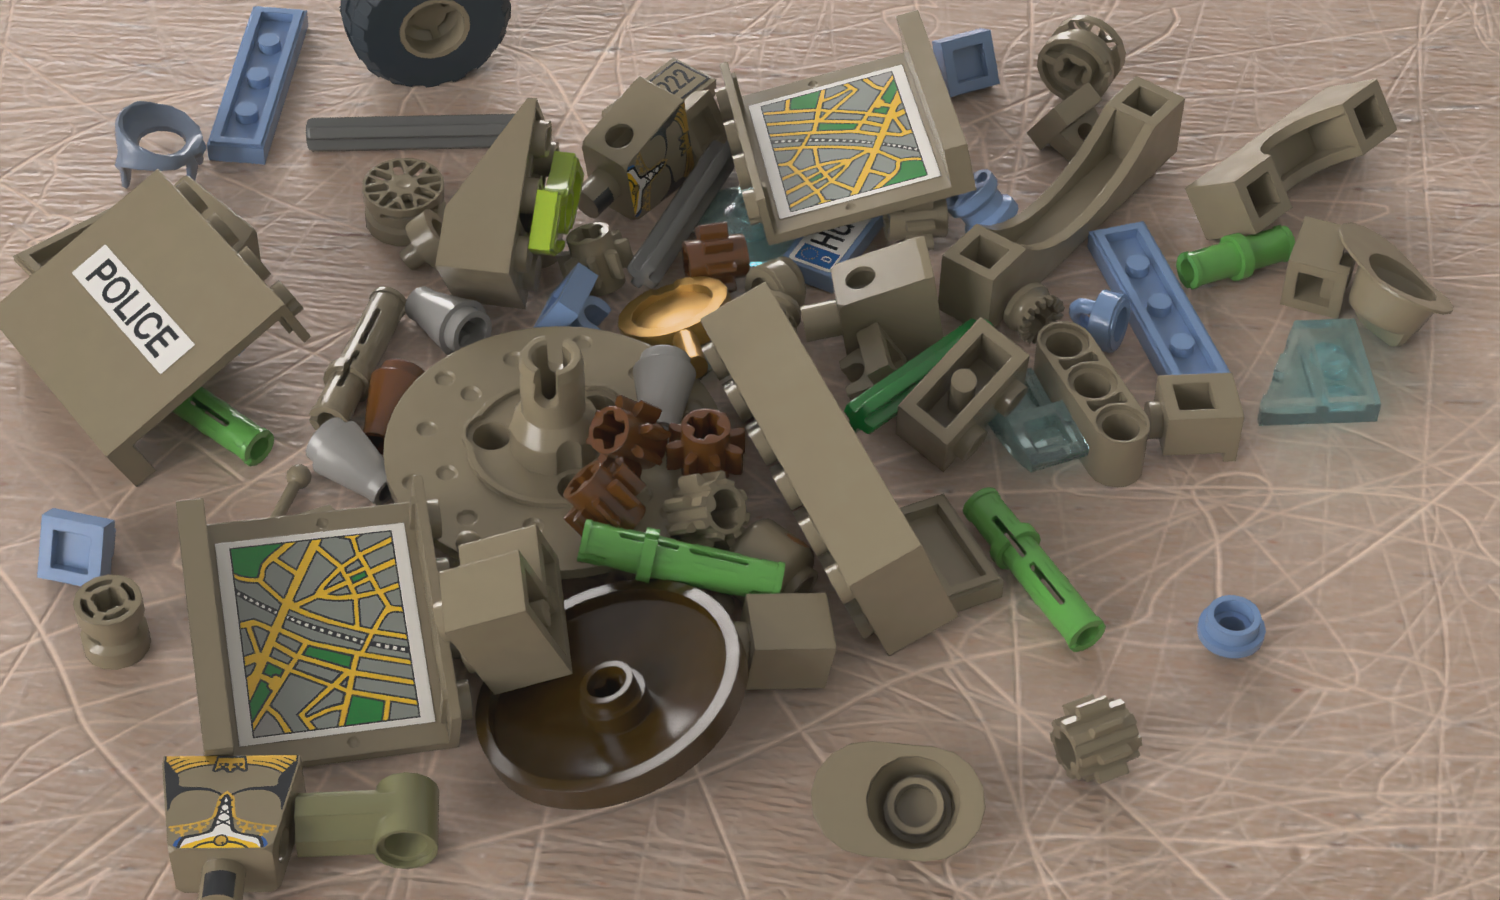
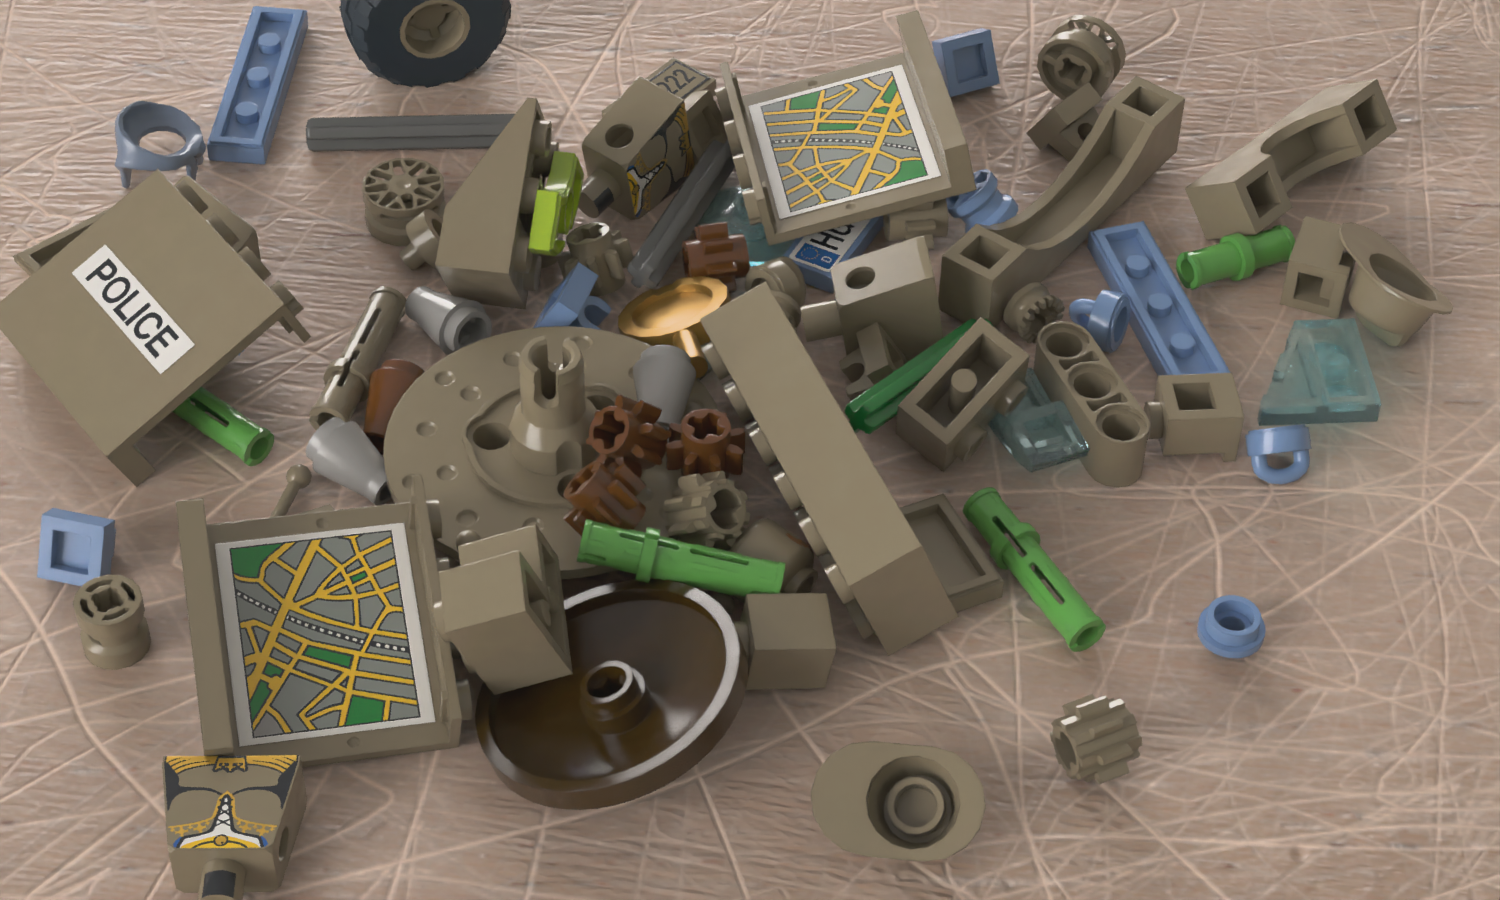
(392, 822): olive piece -> none
(1279, 440): none -> medium blue tile

